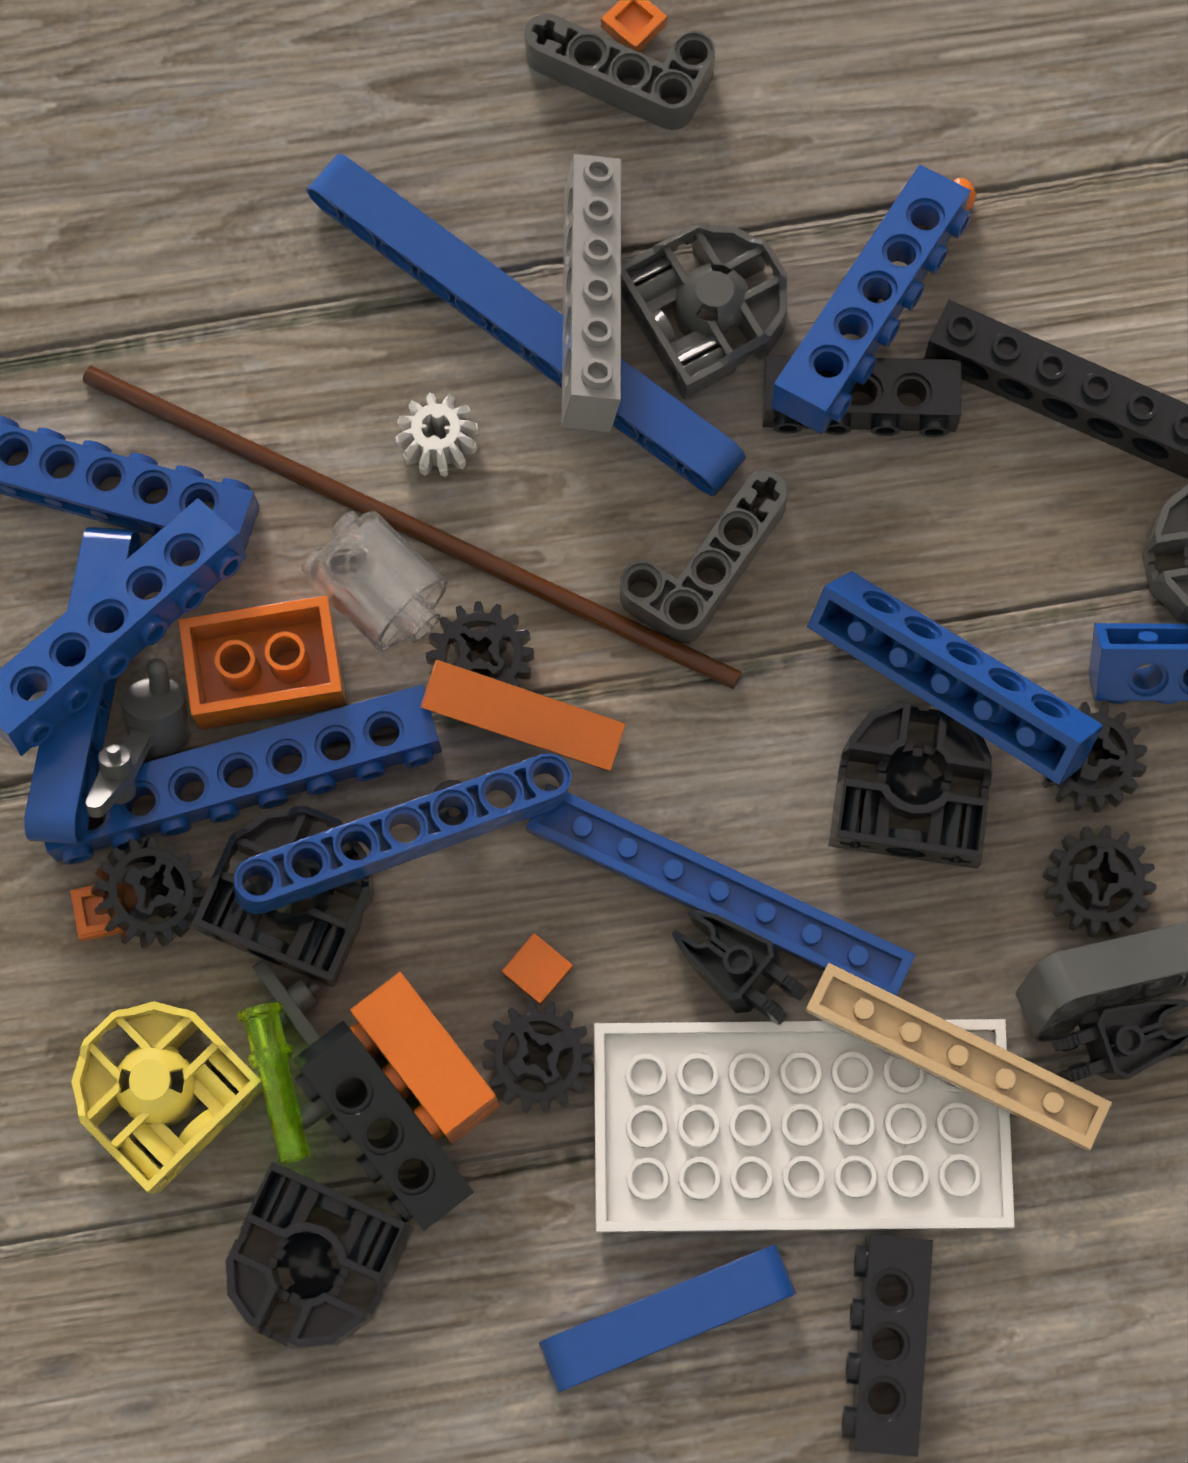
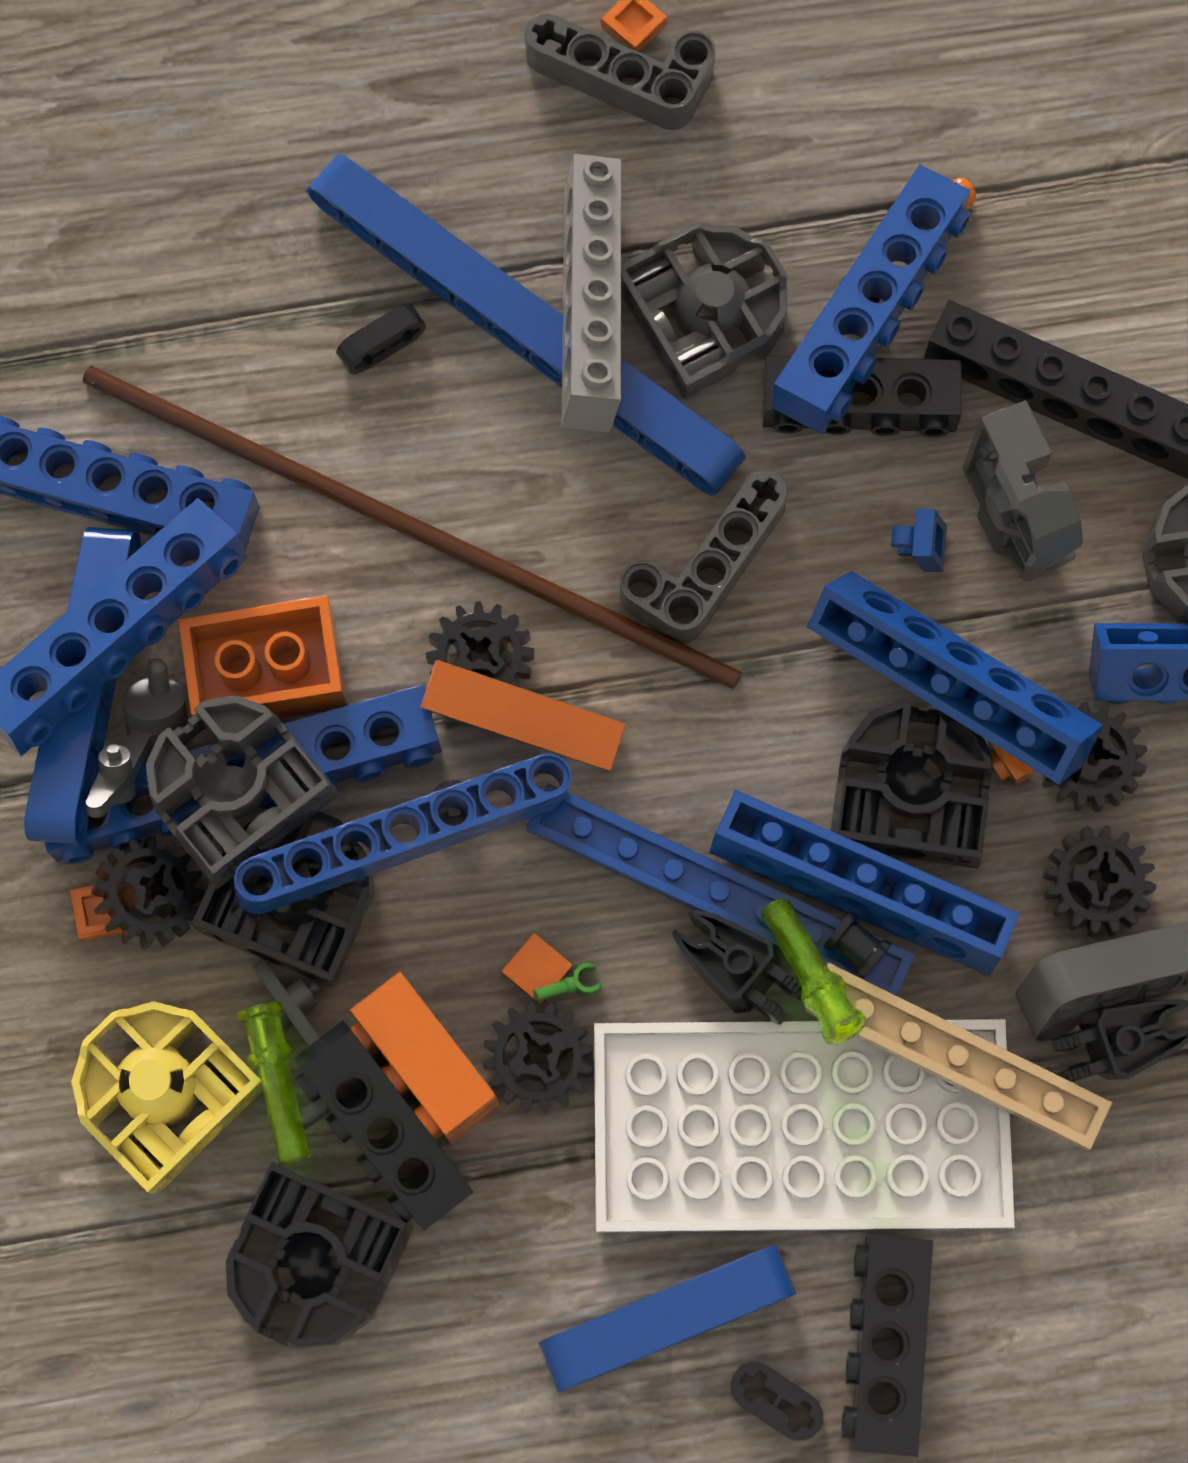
(232, 790): none -> dark grey connector
(377, 580): clear cylinder -> none
(380, 338): none -> black beam
(433, 450): white gear -> none
(569, 985): none -> bright green hand
(784, 1390): none -> black beam
(821, 989): none -> clear neon green pin
(857, 945): none -> black bush
(863, 882): none -> blue brick
(923, 541): none -> blue tile
(1002, 475): none -> dark grey connector
(1008, 766): none -> orange plate

